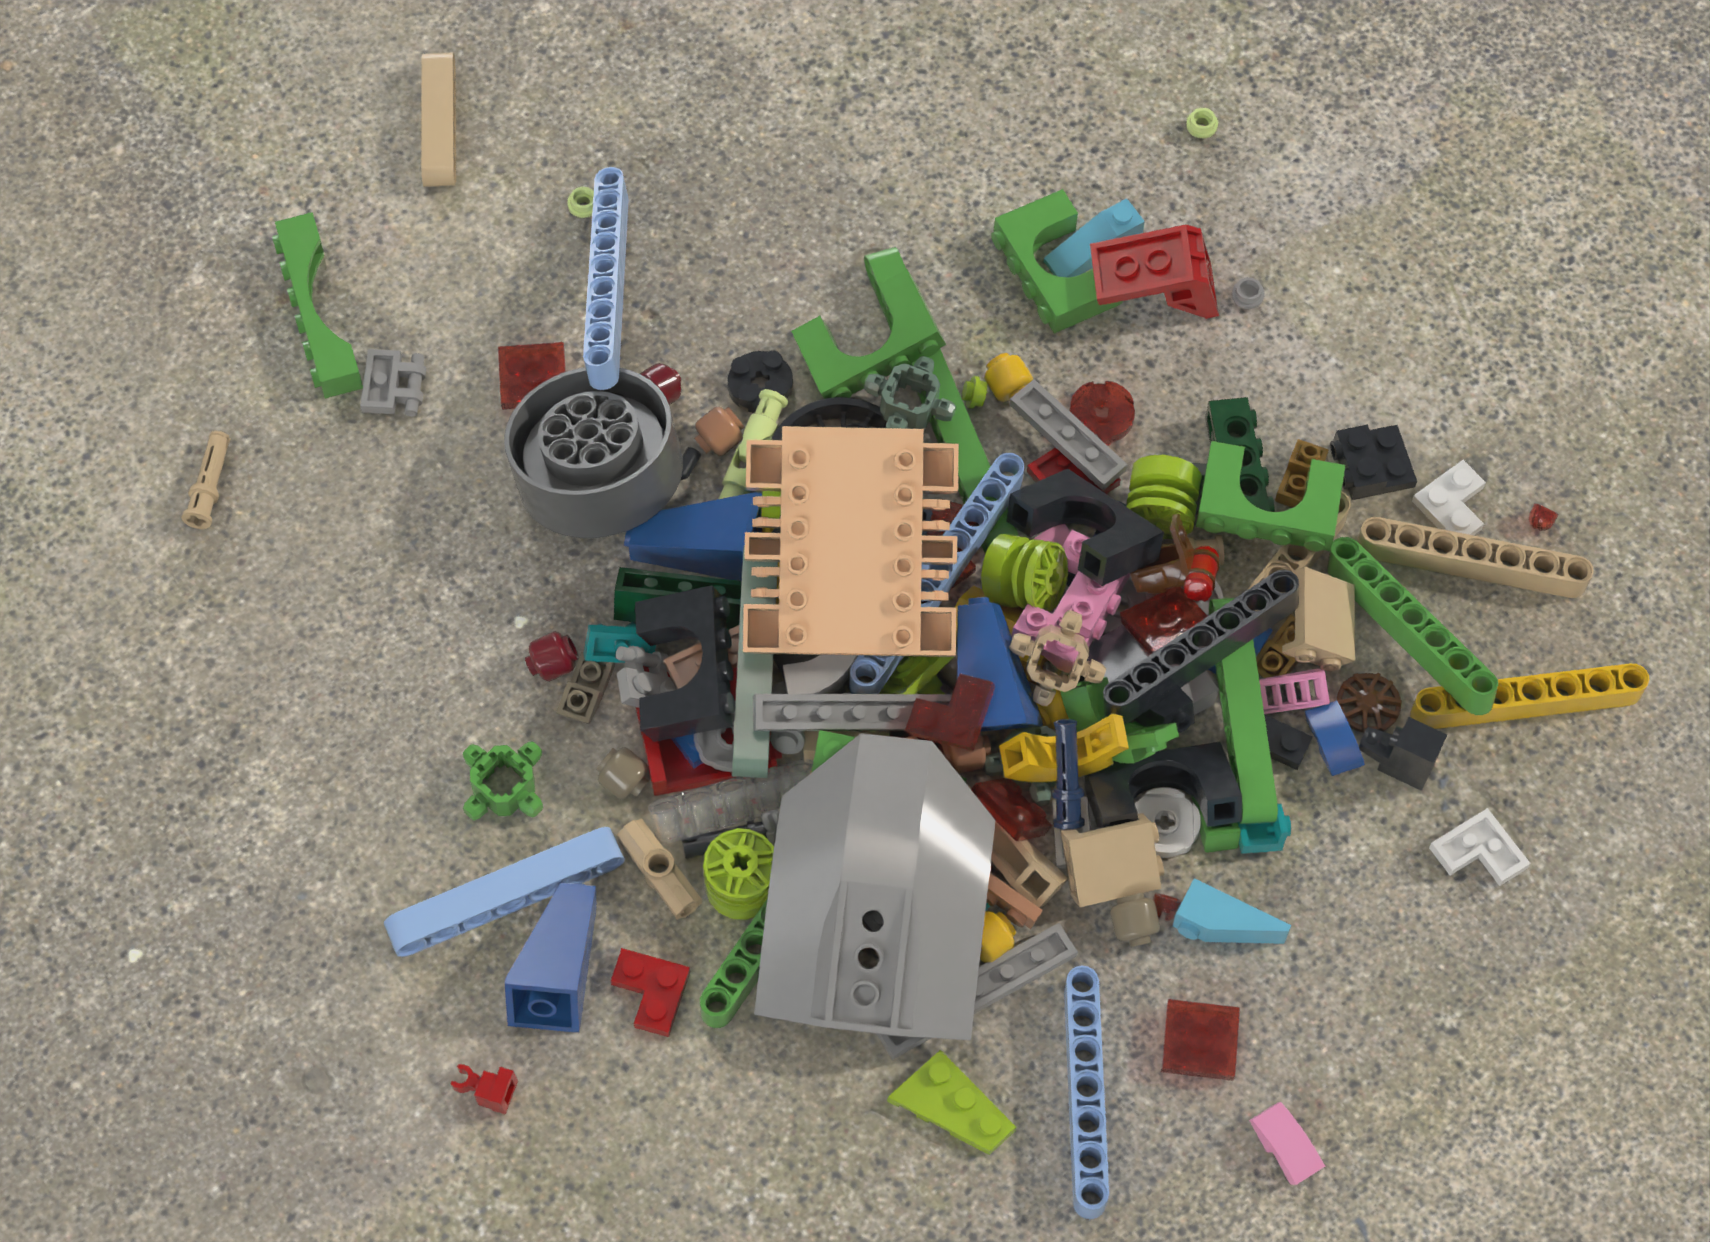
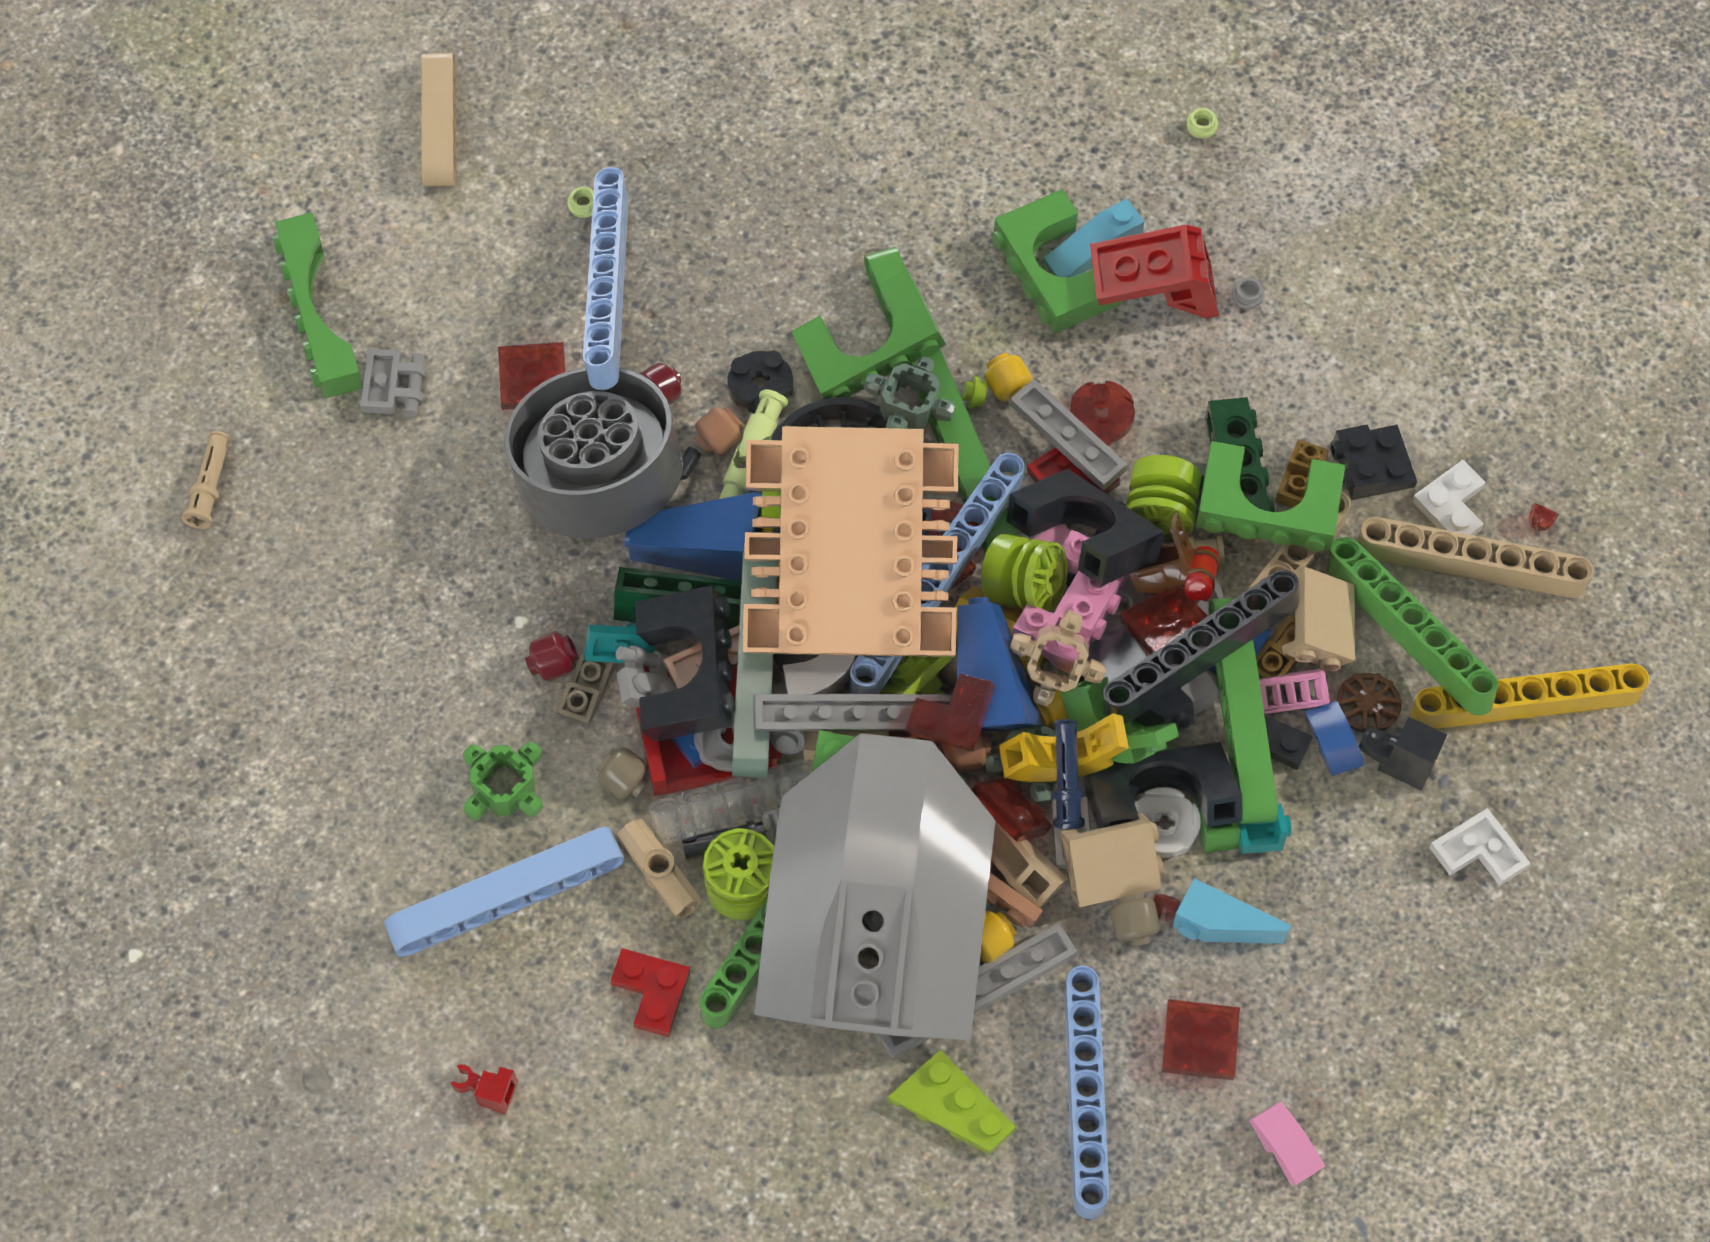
(552, 969): slope -> none

